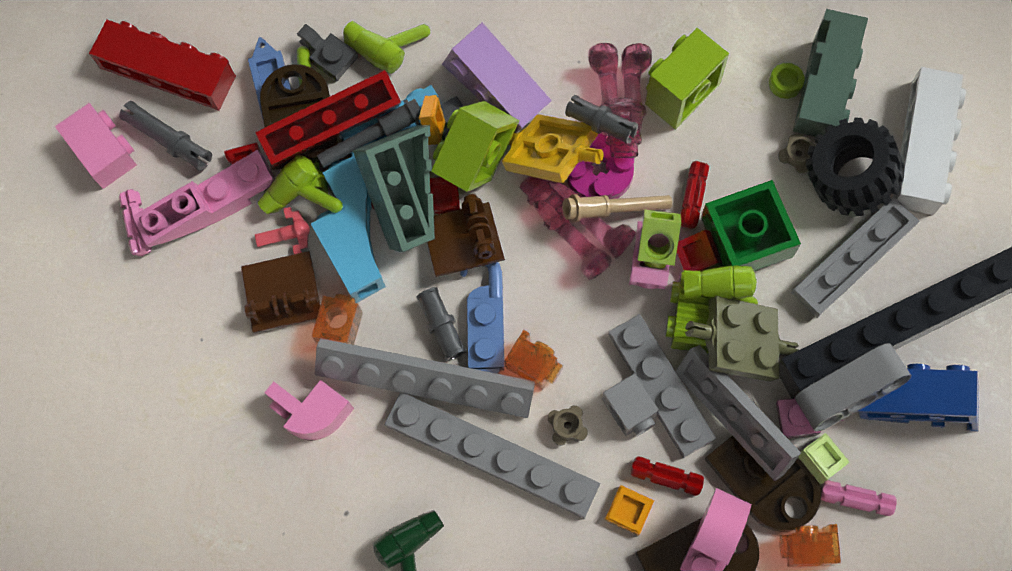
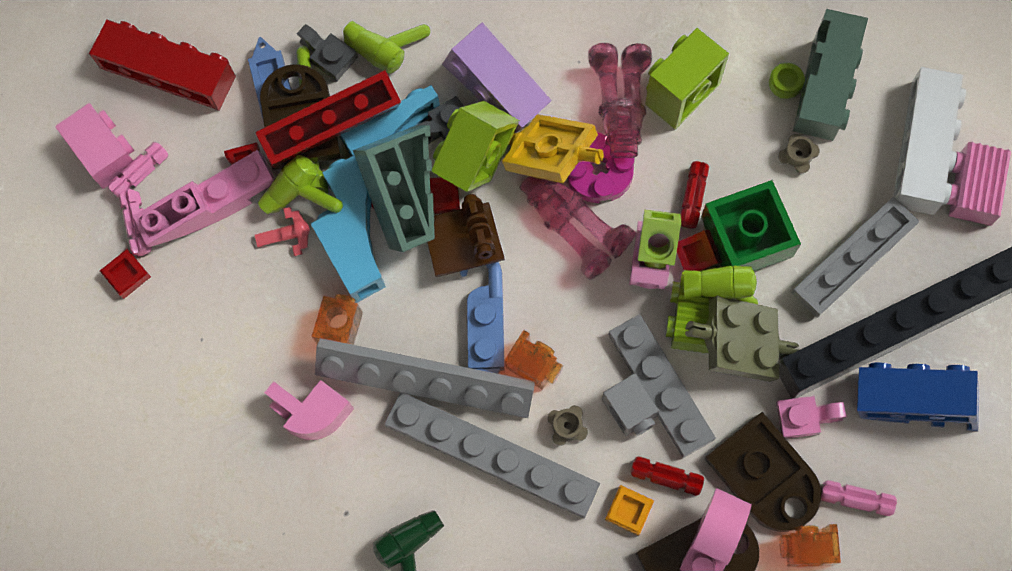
(125, 273): none -> red tile
(138, 169): none -> bright pink axle
(177, 142): dark grey pin -> none
(280, 292): reddish brown hinge -> none
(387, 125): dark grey pin -> none
(432, 115): light orange tile -> none
(441, 324): dark grey pin -> none
(578, 207): tan pin -> none
(601, 119): dark grey pin -> none
(738, 414): light grey plate -> none
(823, 458): yellowish green tile -> none
(845, 144): black tyre -> none
(853, 387): light grey beam -> none
(979, 183): none -> bright pink brick

